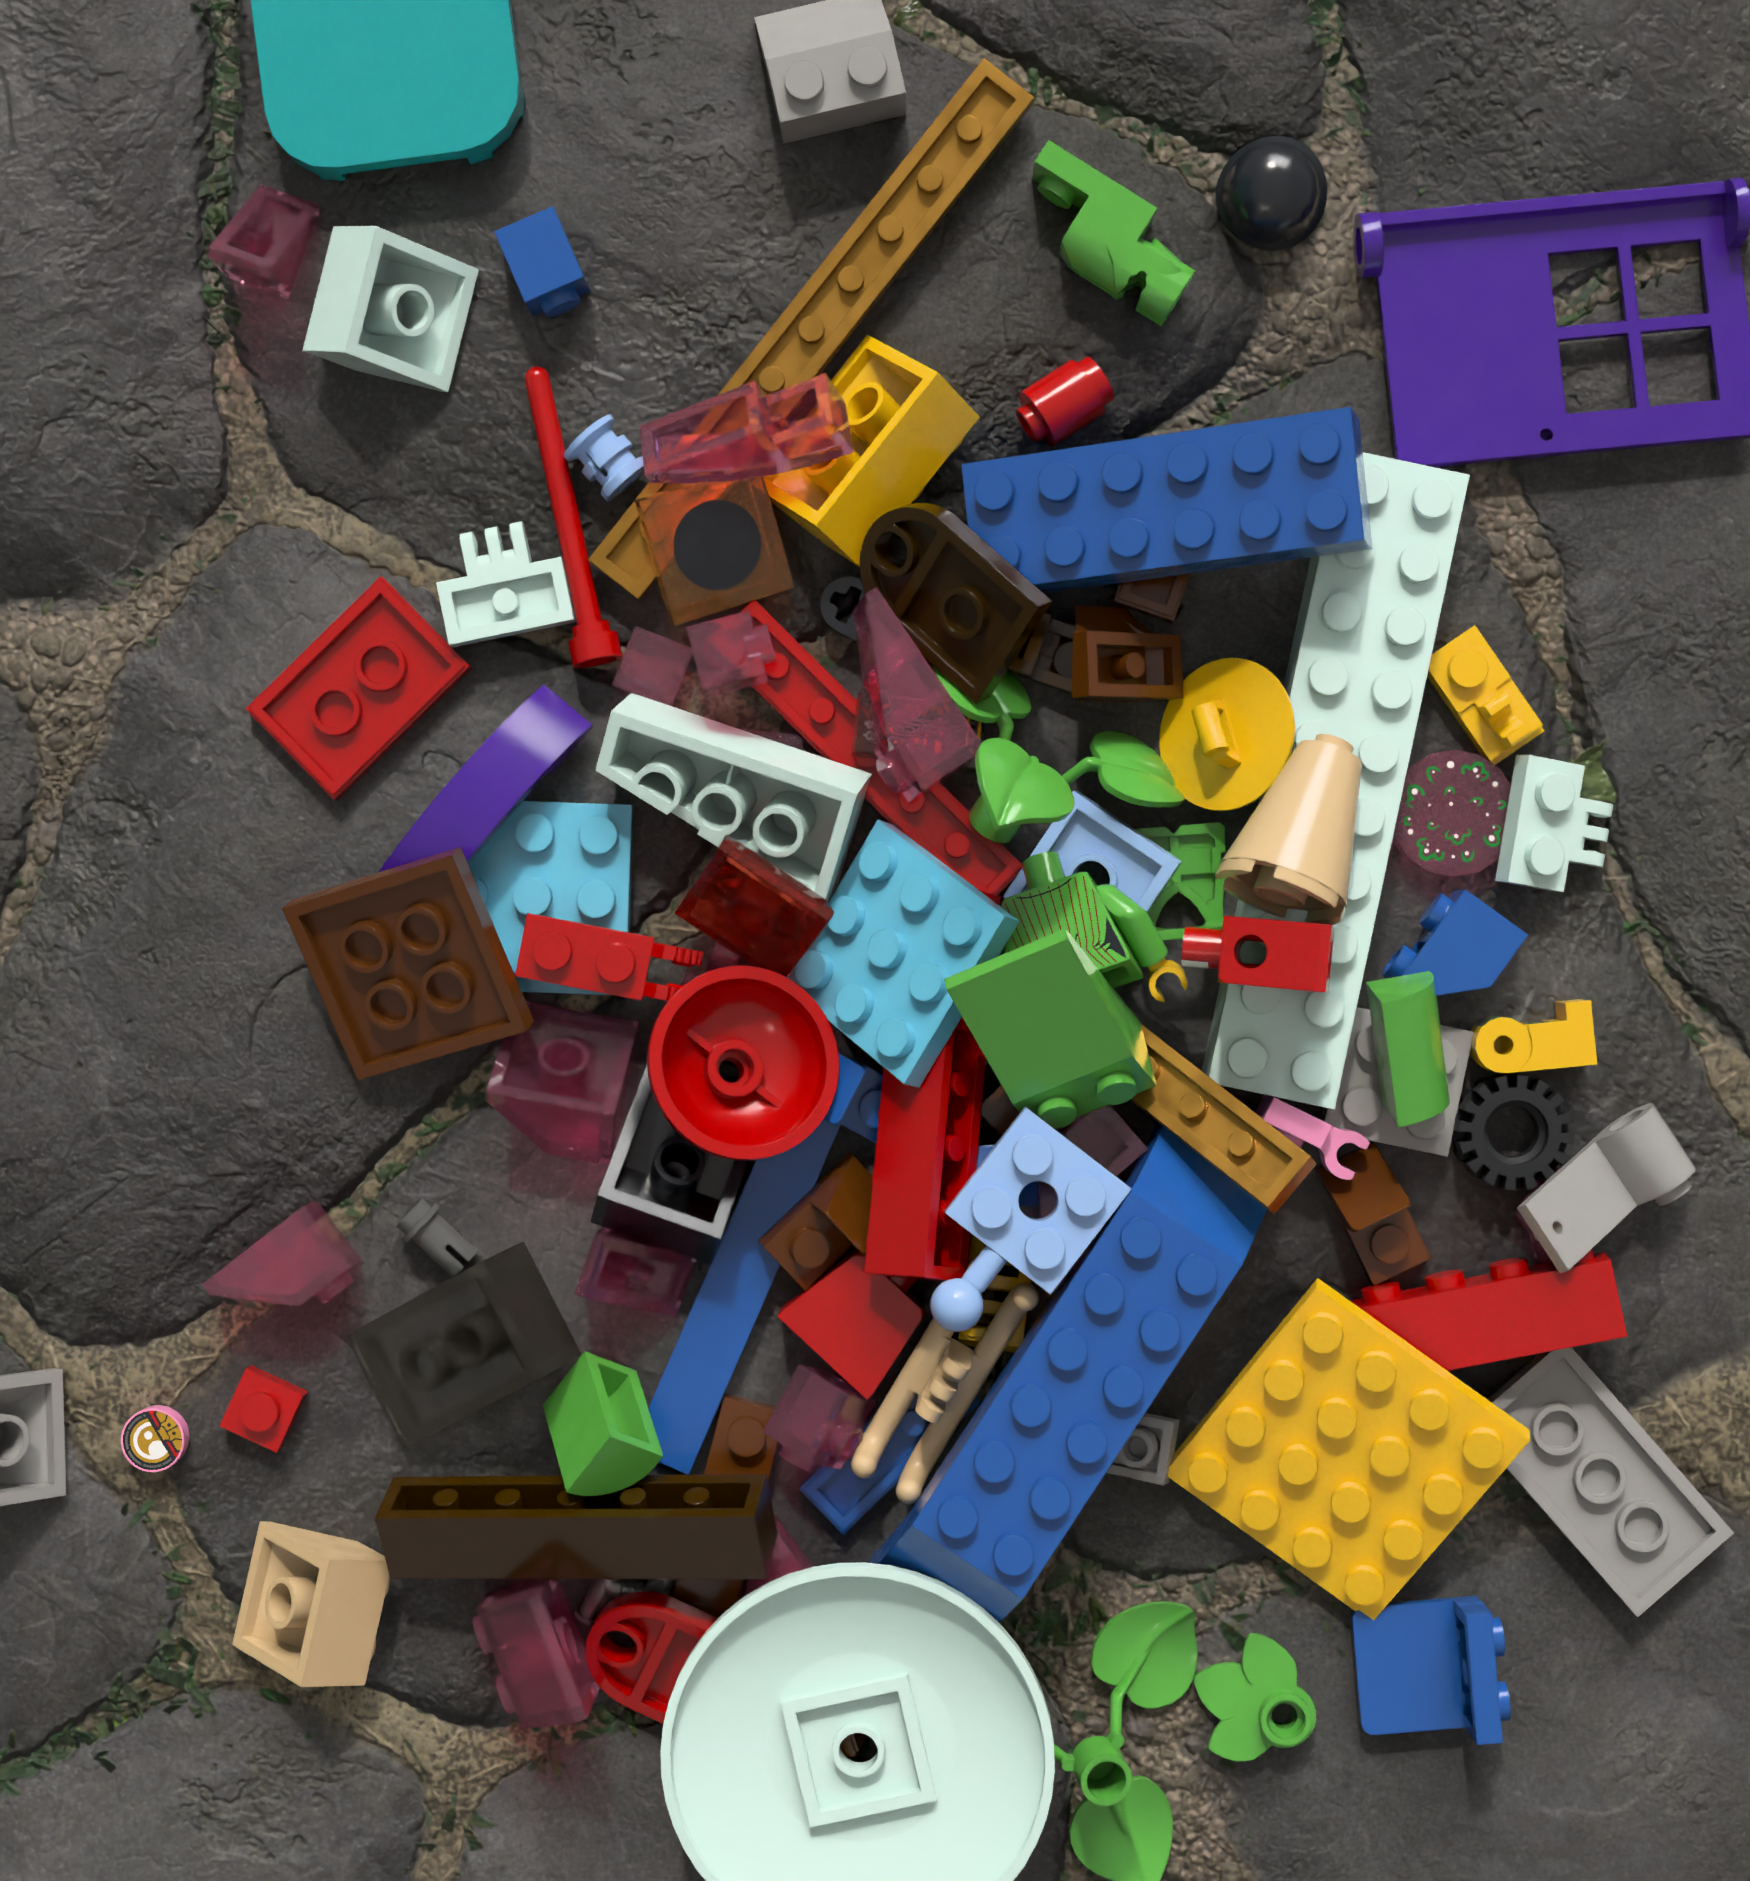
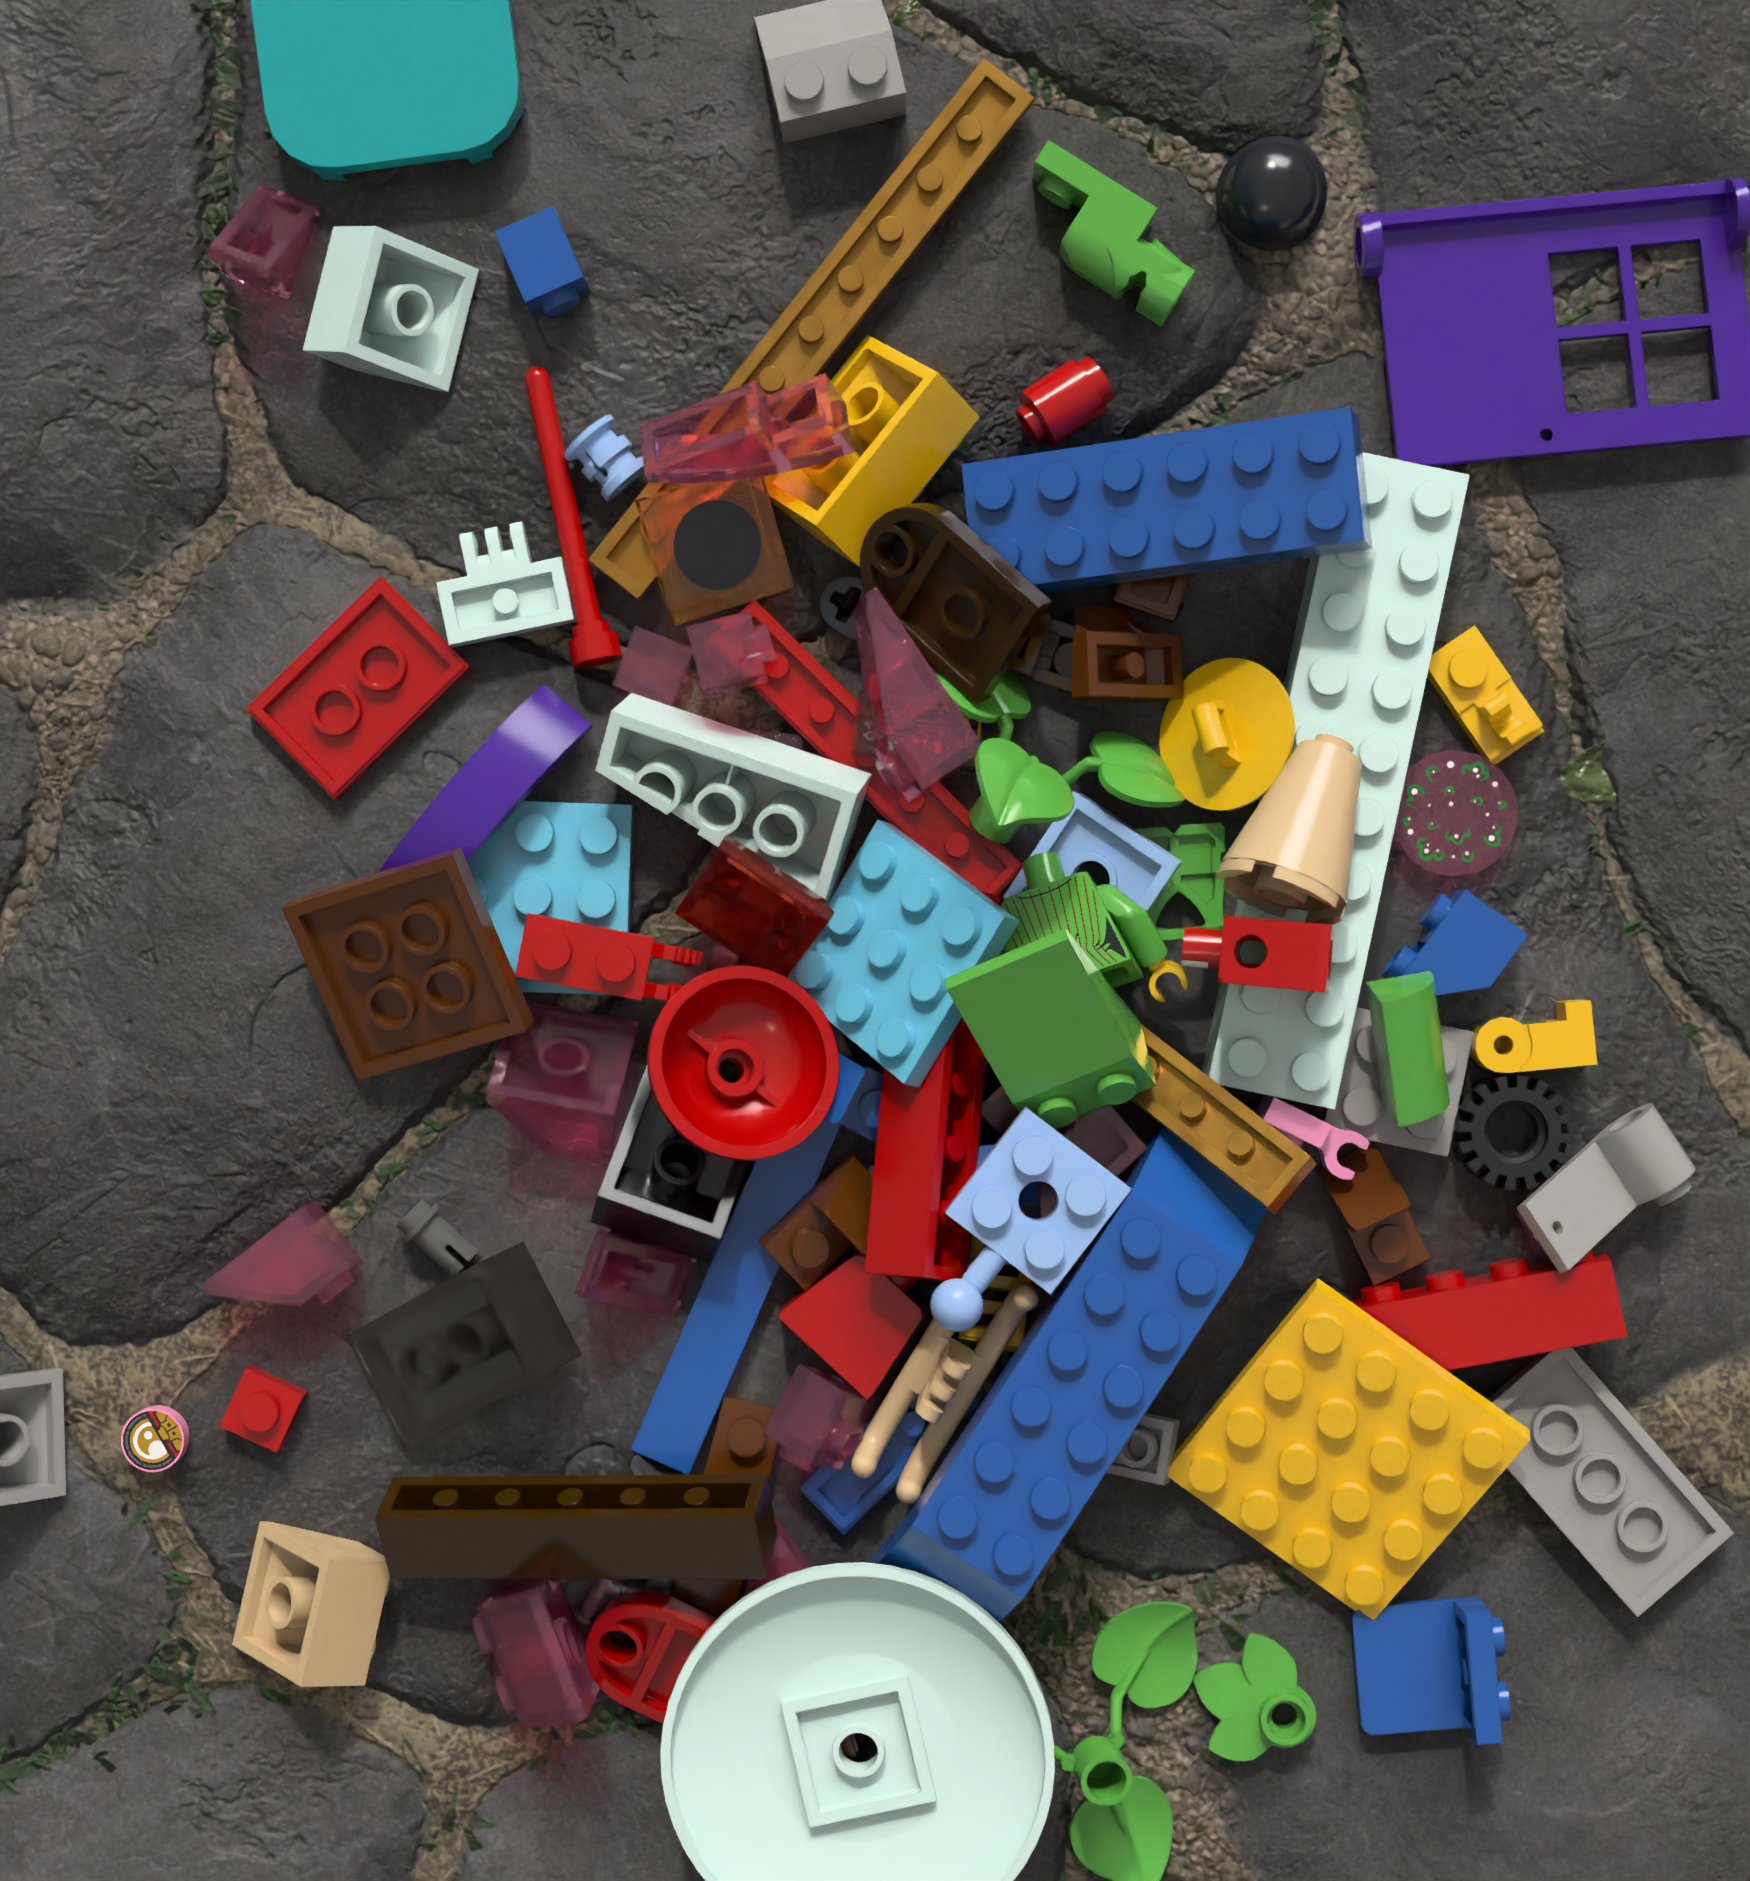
(601, 1427): bright green brick -> none
(1548, 824): light aqua hinge -> none

